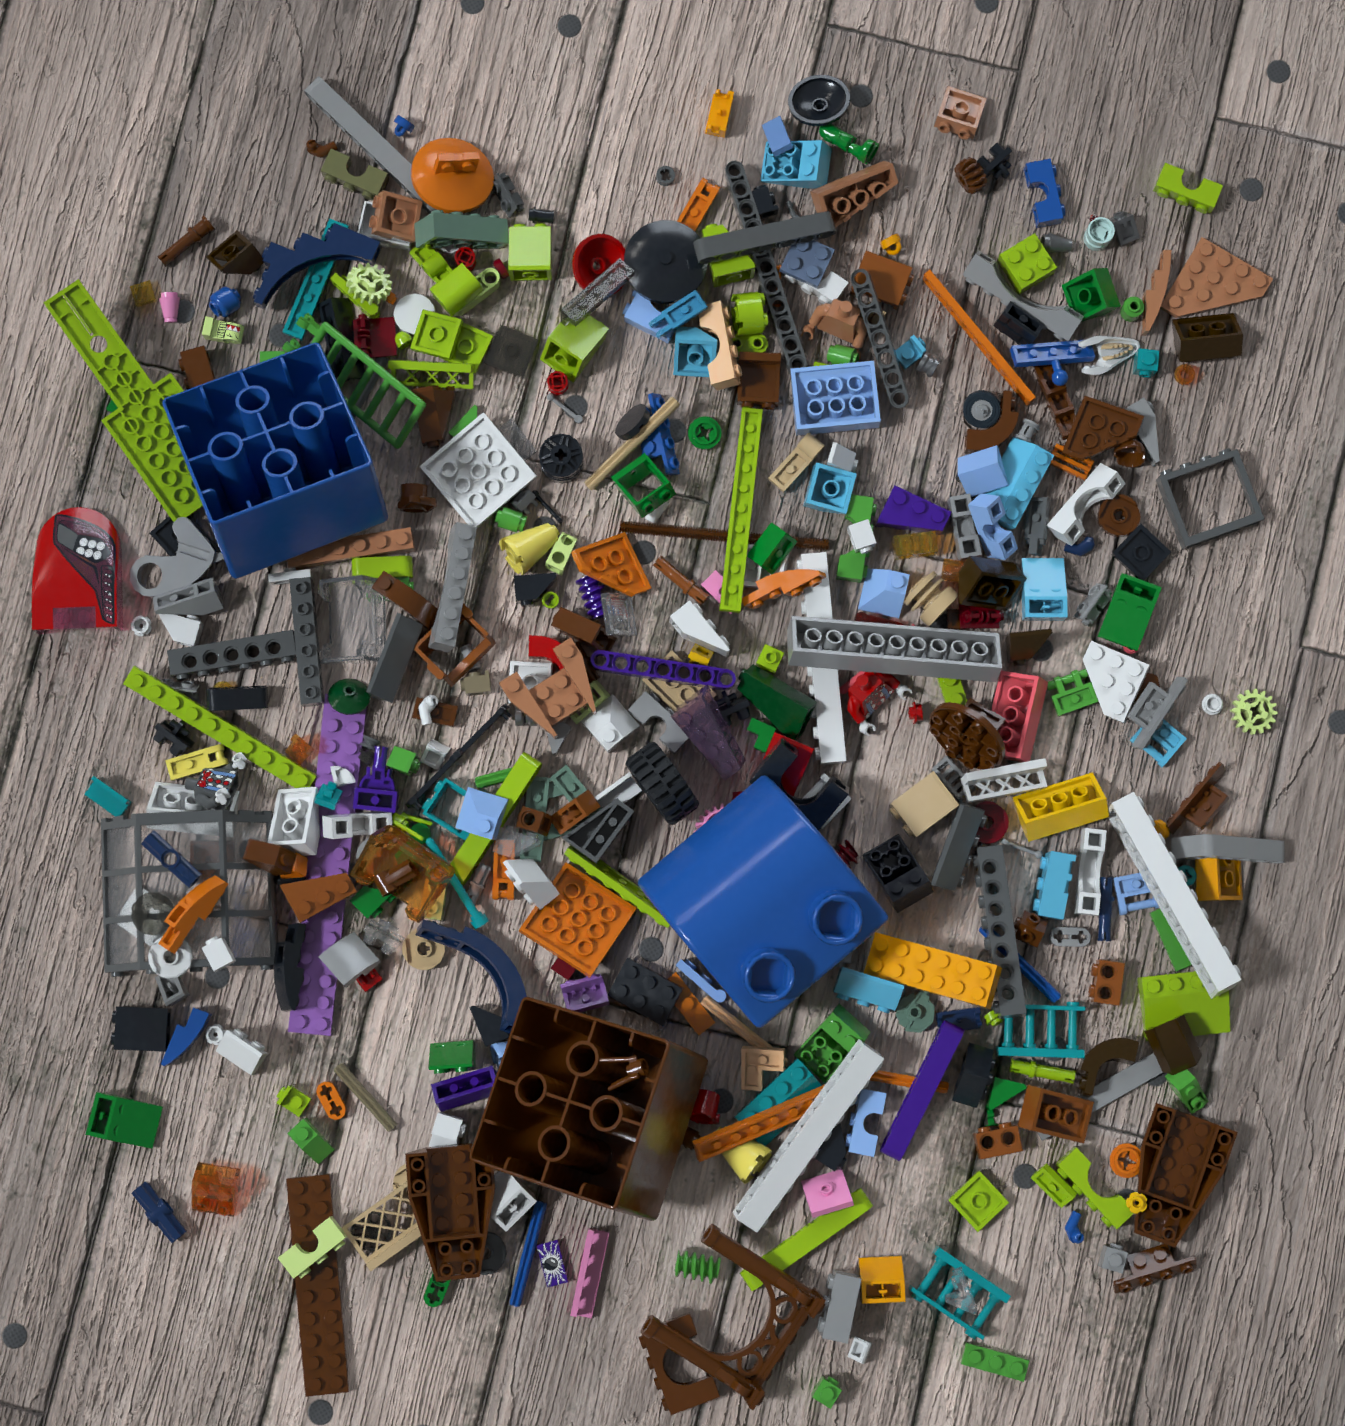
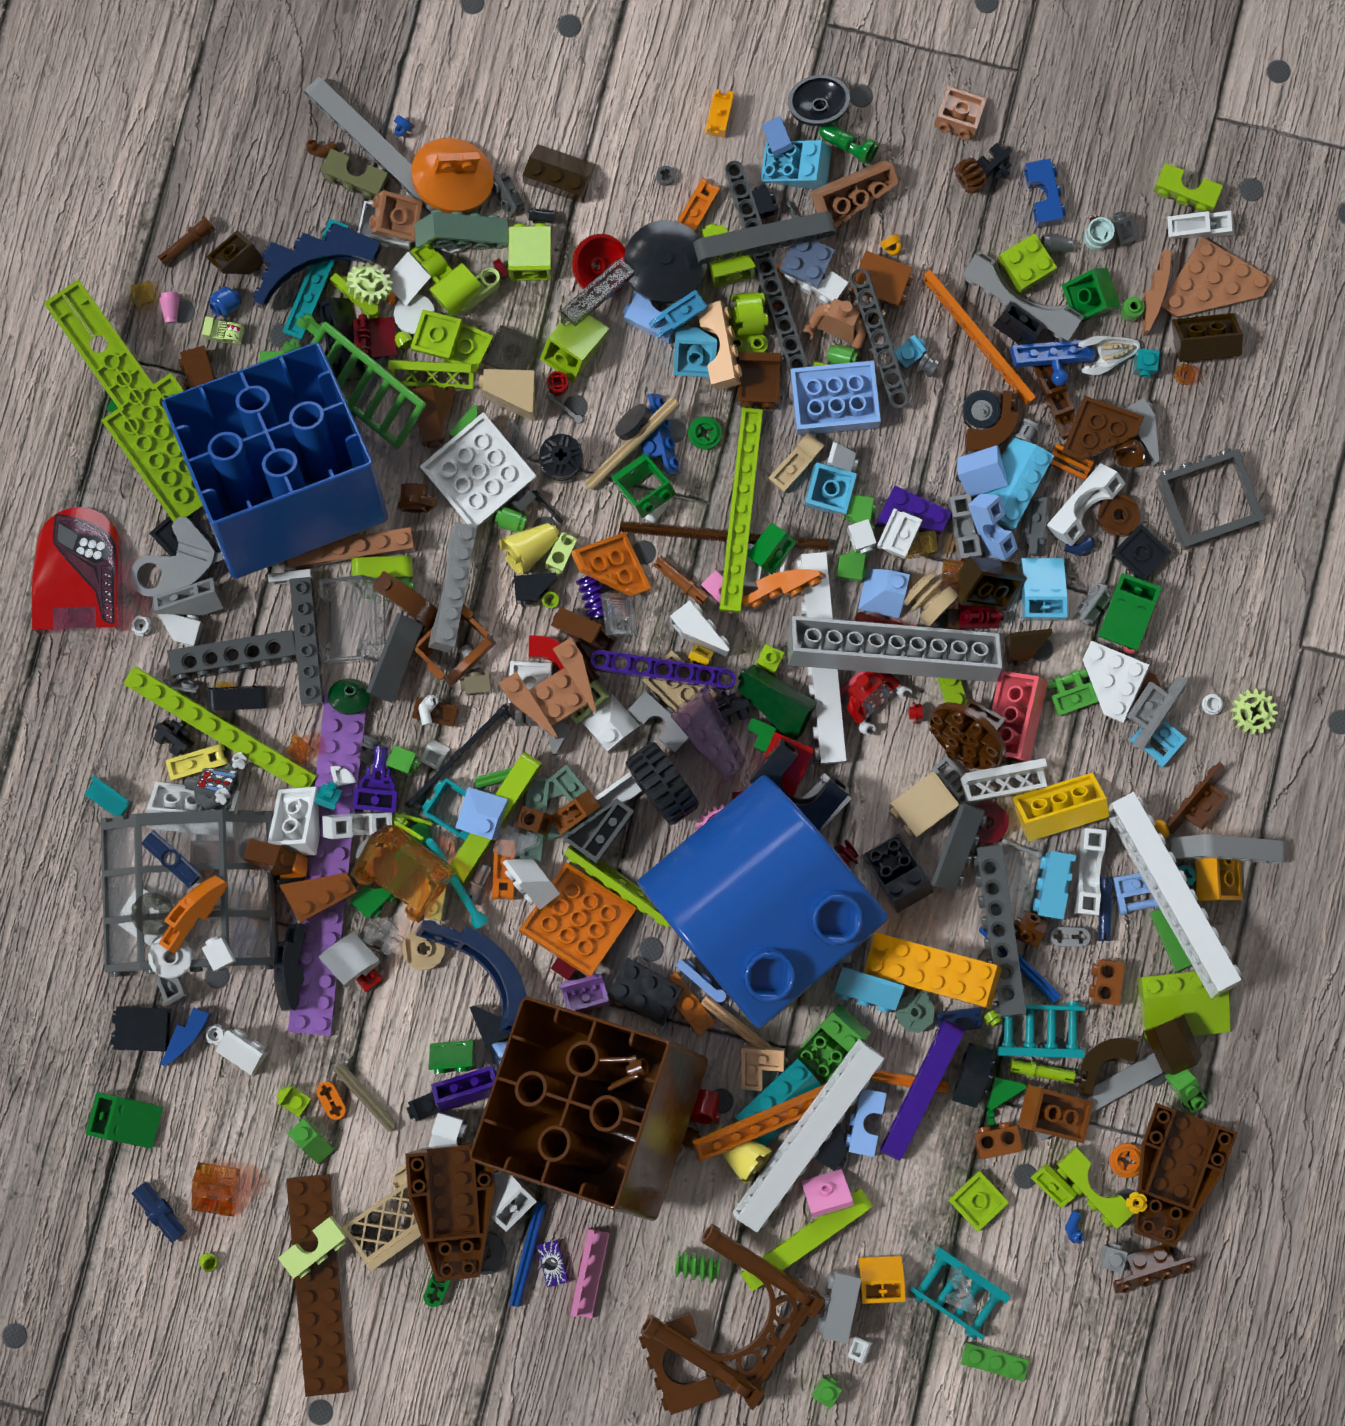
(208, 1262): none -> lime hinge
(391, 879): reddish brown piece -> none
(407, 278): none -> white sticker
(422, 1107): none -> black bracket
(469, 262): red wheel -> none
(511, 390): none -> tan slope
(558, 173): none -> dark brown slope
(899, 533): none -> white plate
(1201, 225): none -> white slope

